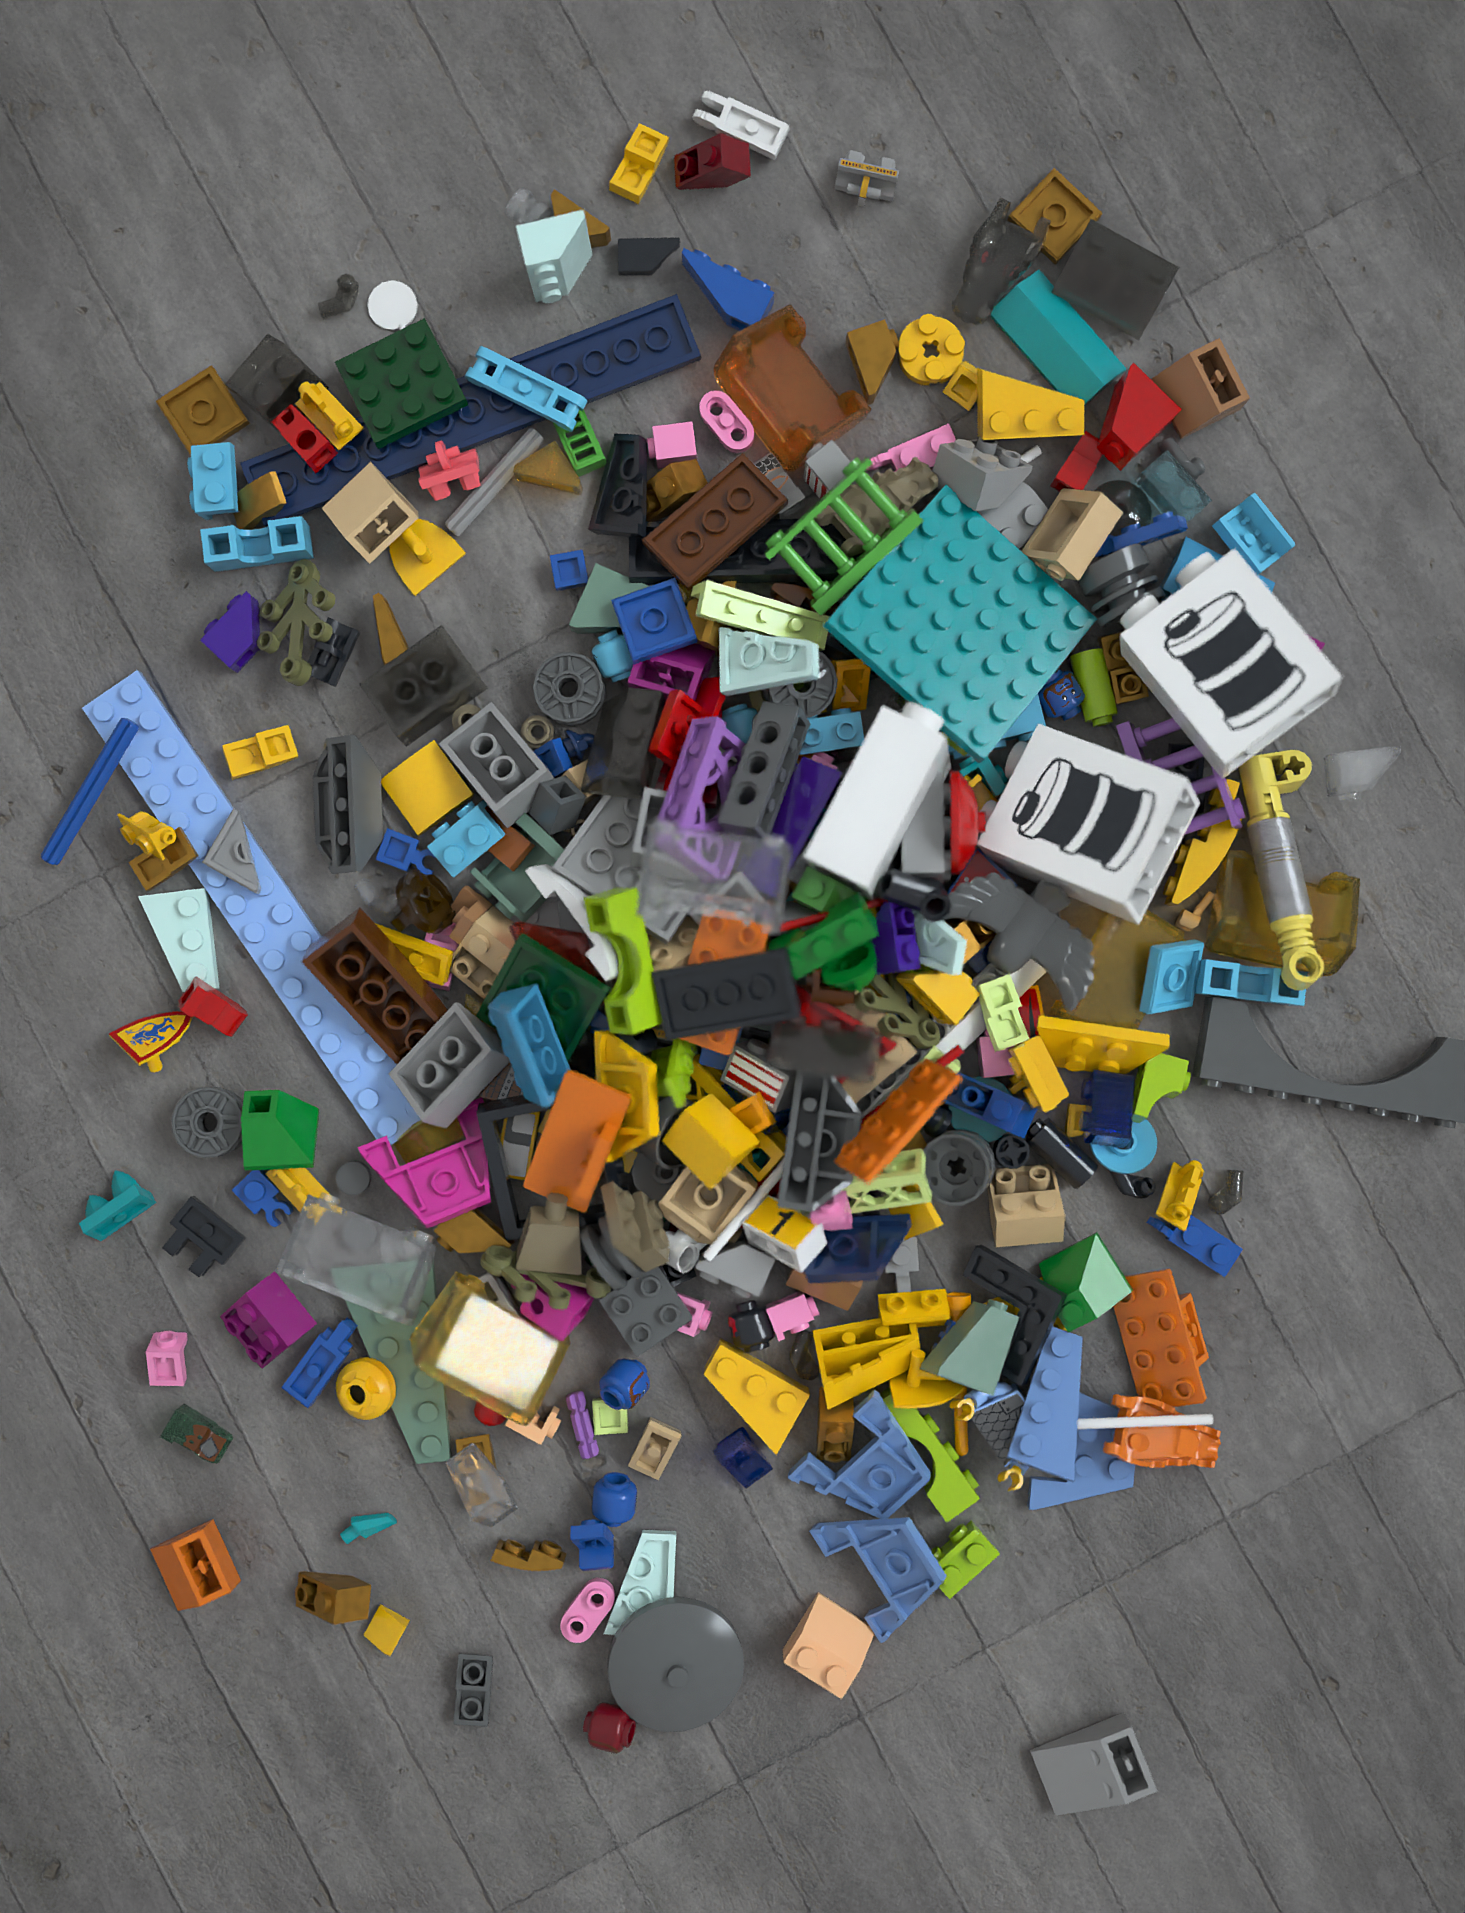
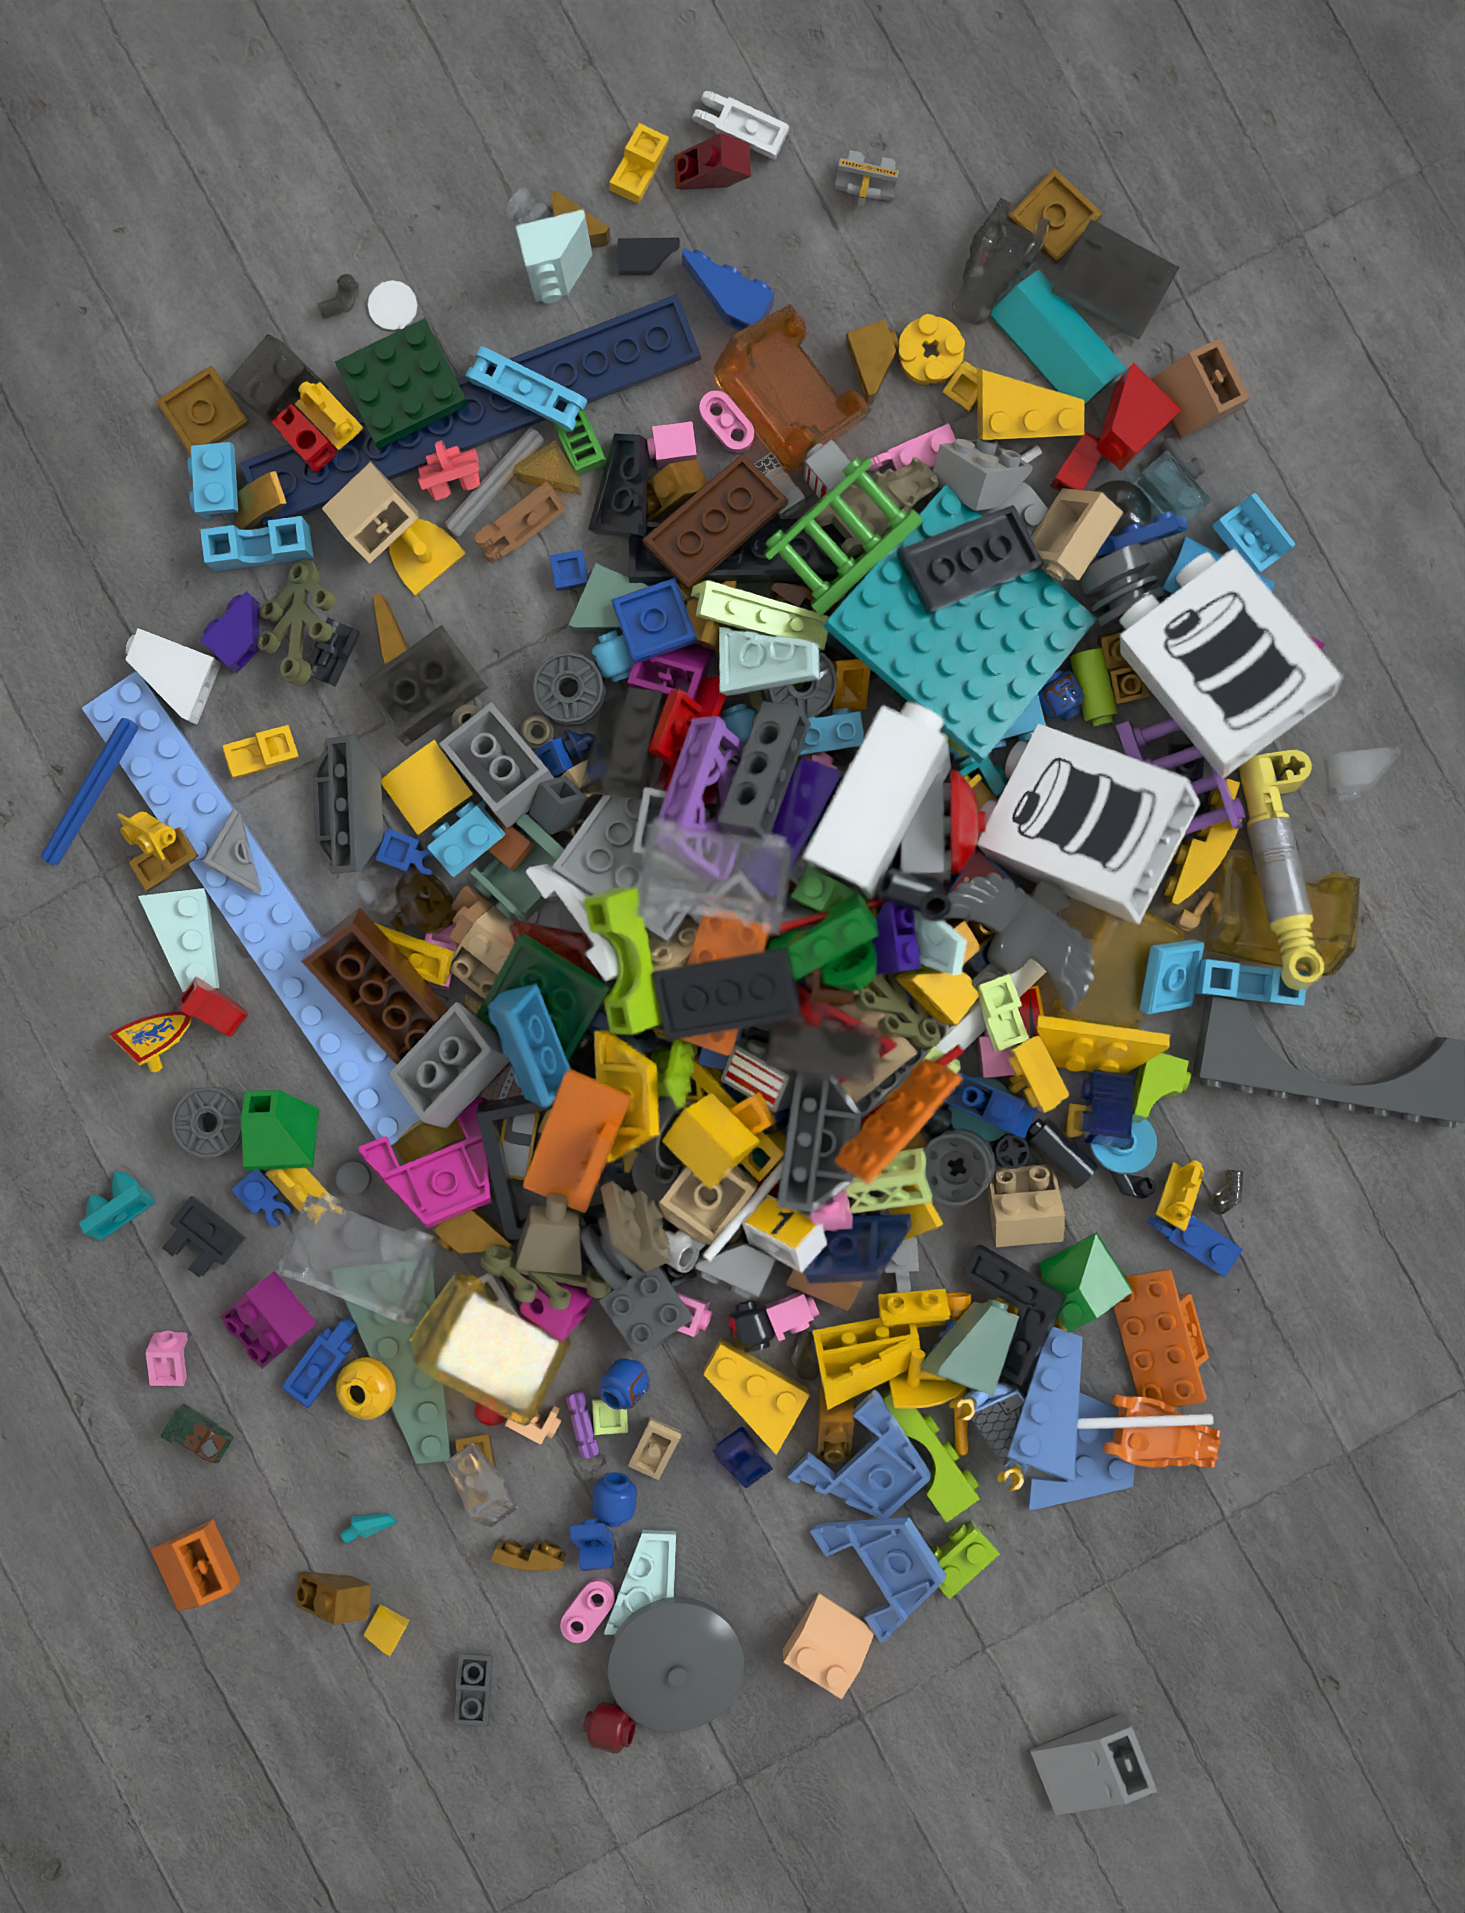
(174, 672): none -> white slope
(520, 523): none -> medium nougat hinge
(970, 559): none -> black tile

